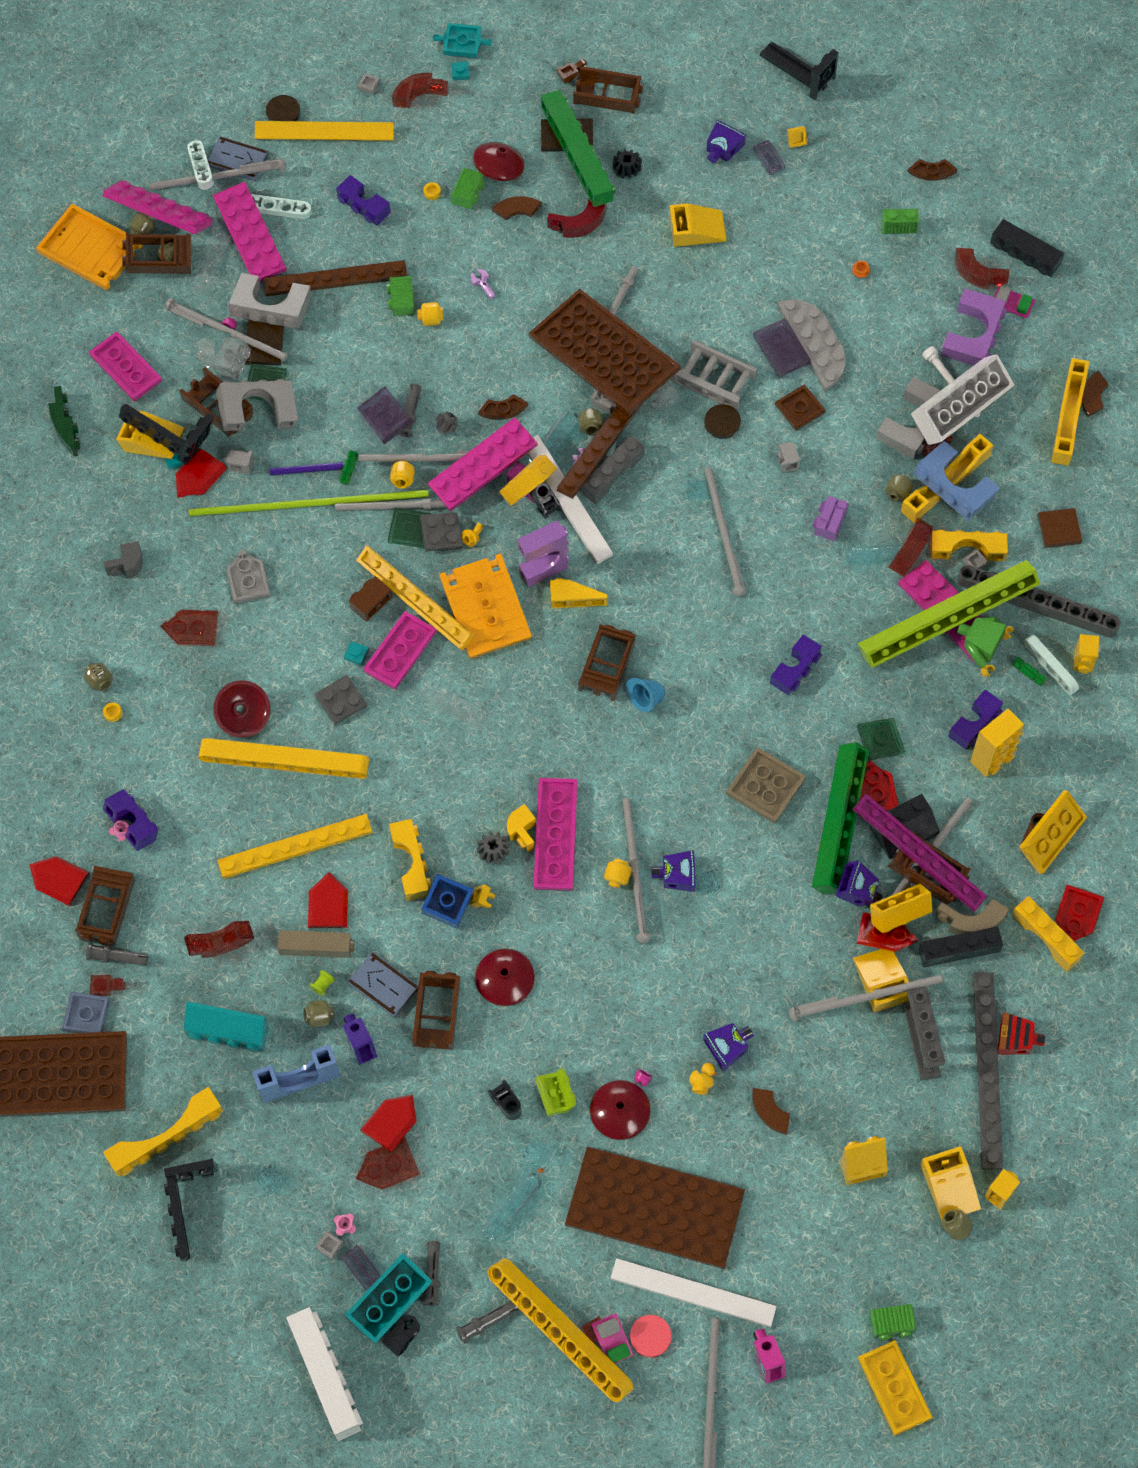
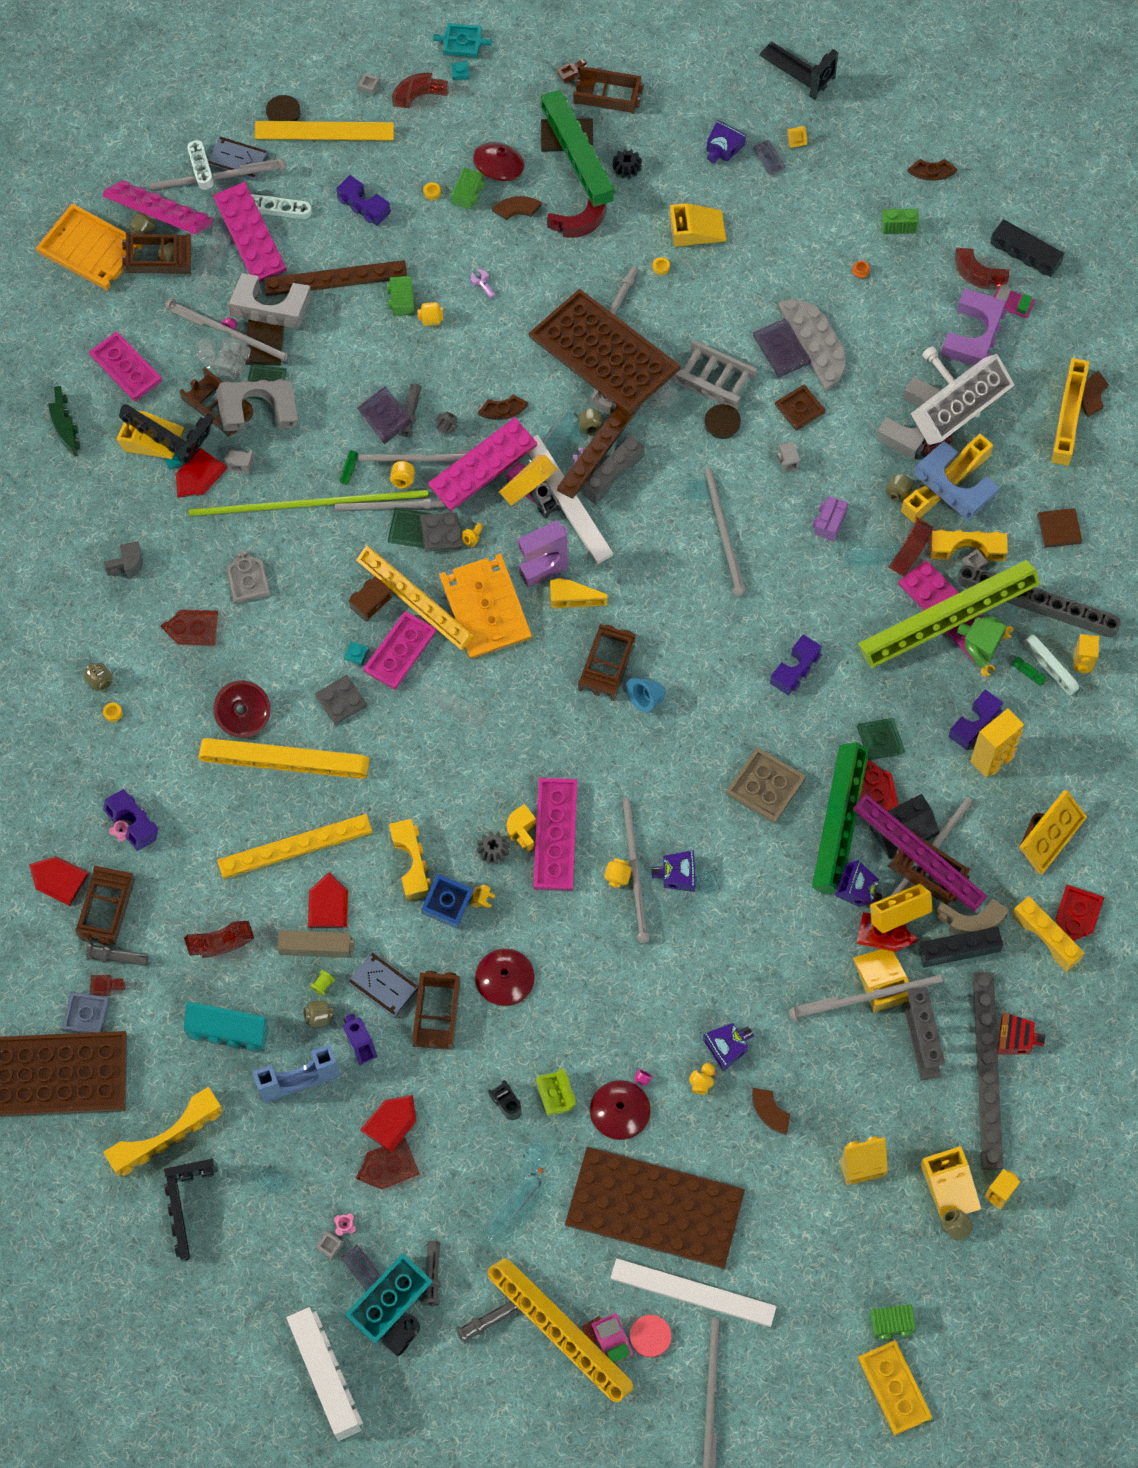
(306, 468): dark purple bar -> none
(661, 266): none -> yellow tile
(769, 1356): dark pink torso -> none

